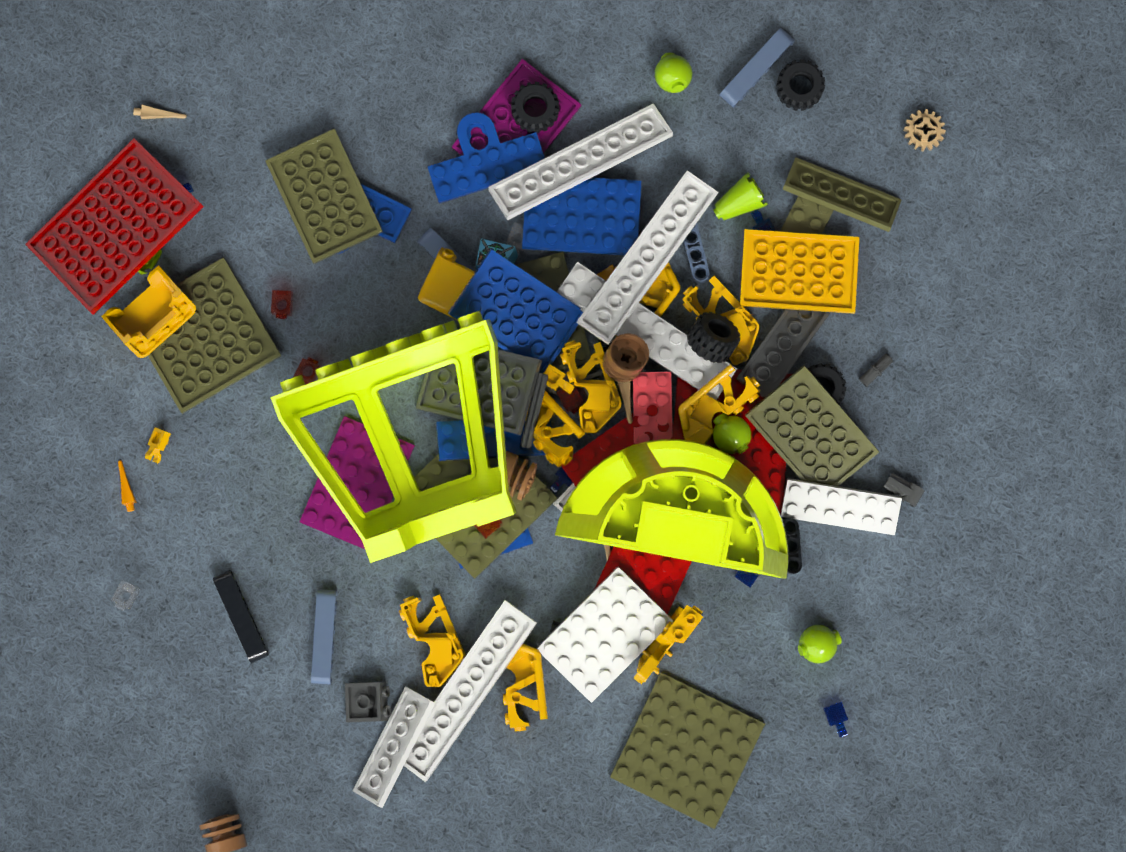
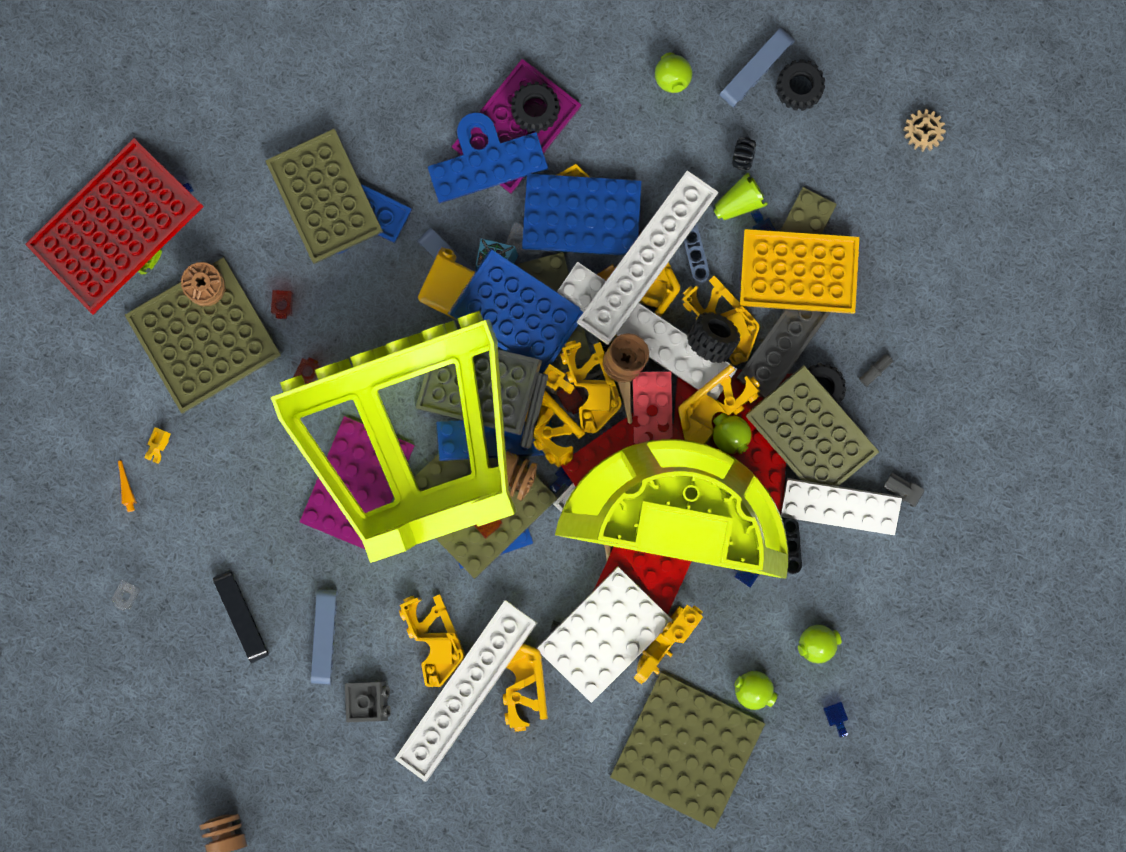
(148, 112): tan piece -> none
(151, 315): yellow windscreen -> none
(203, 295): none -> medium nougat wheel
(393, 747): white plate -> none
(580, 161): white plate -> none
(744, 153): none -> black gear
(755, 690): none -> lime brick
(842, 194): olive plate -> none

